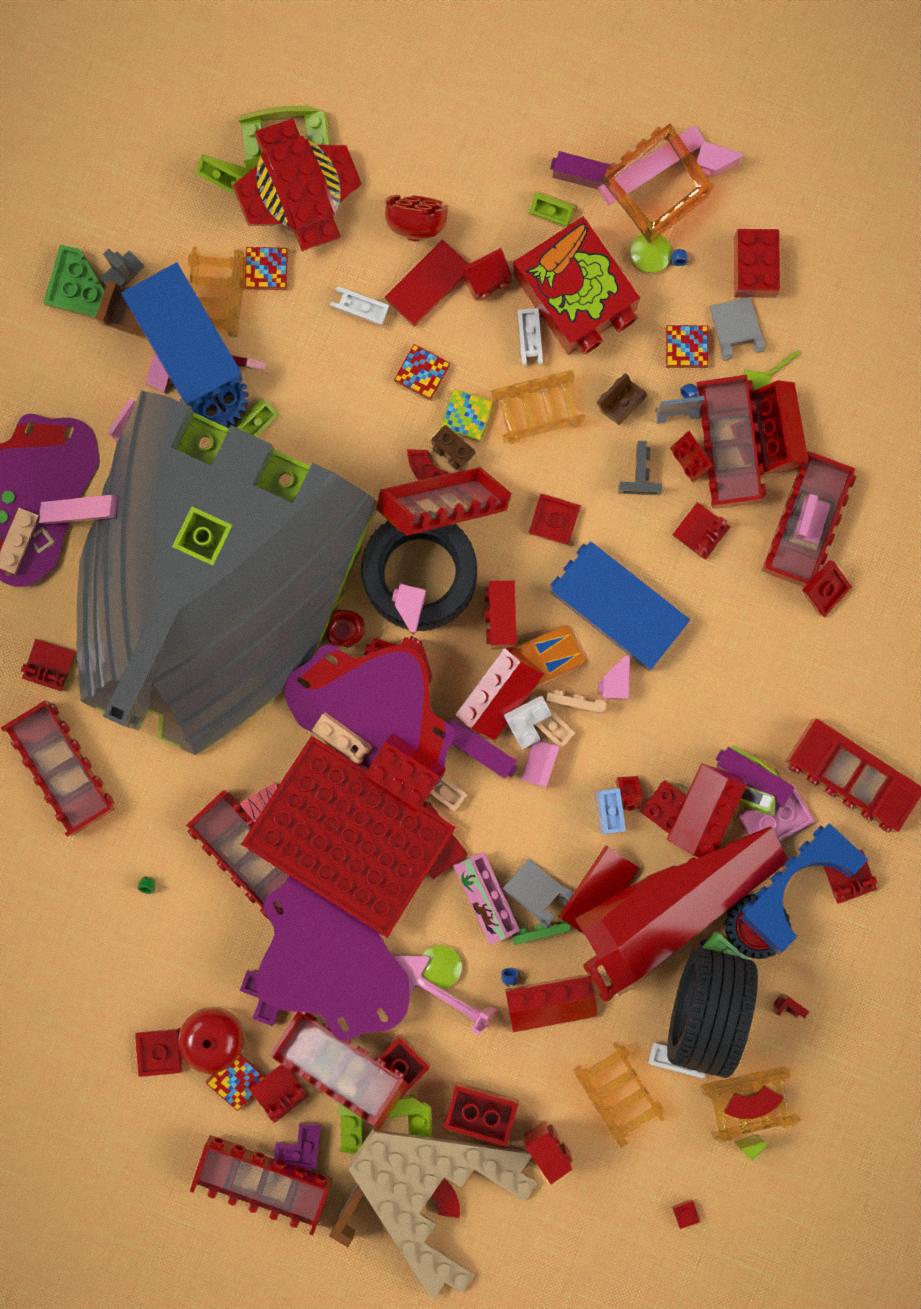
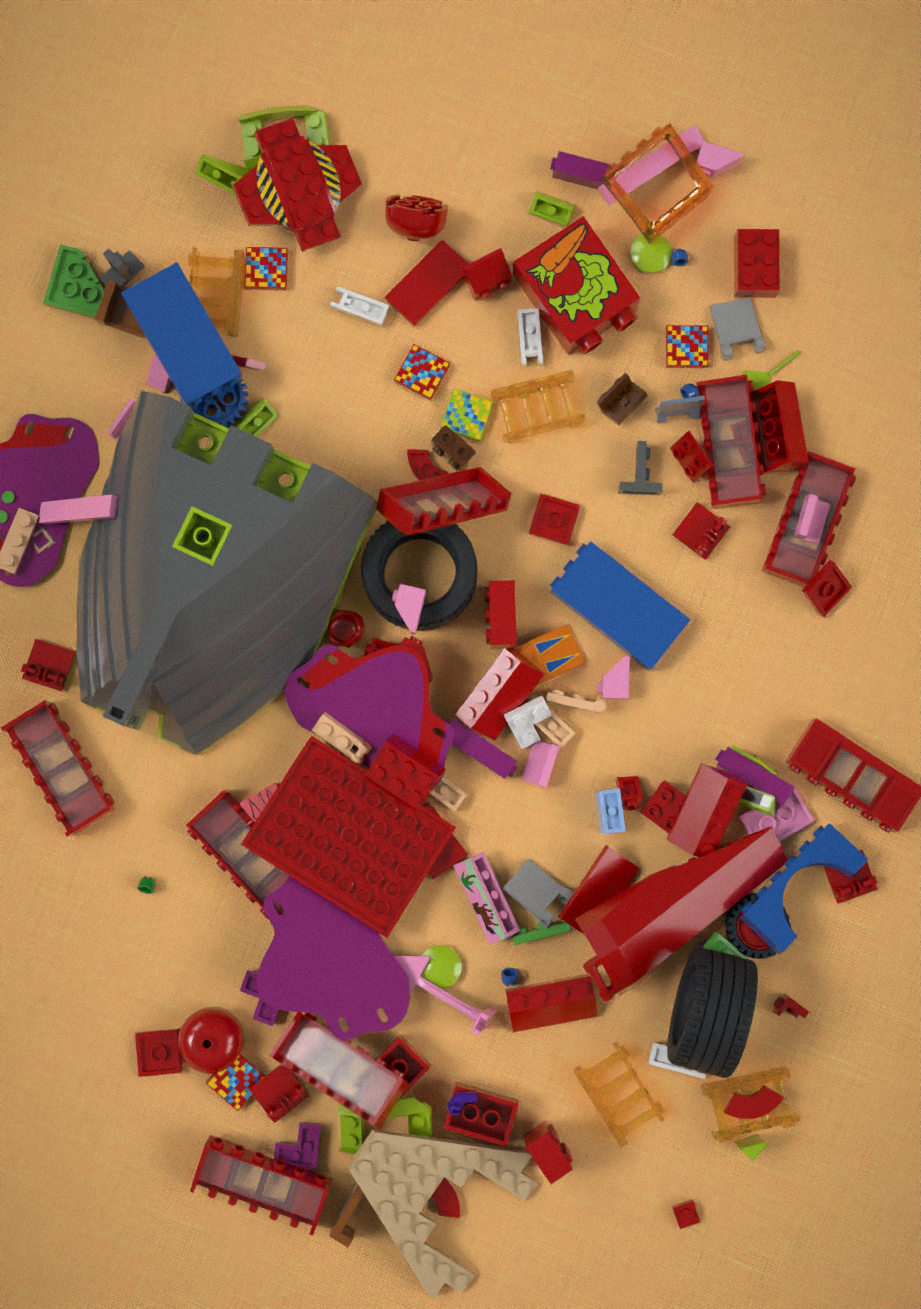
(459, 1101): none -> dark purple arm

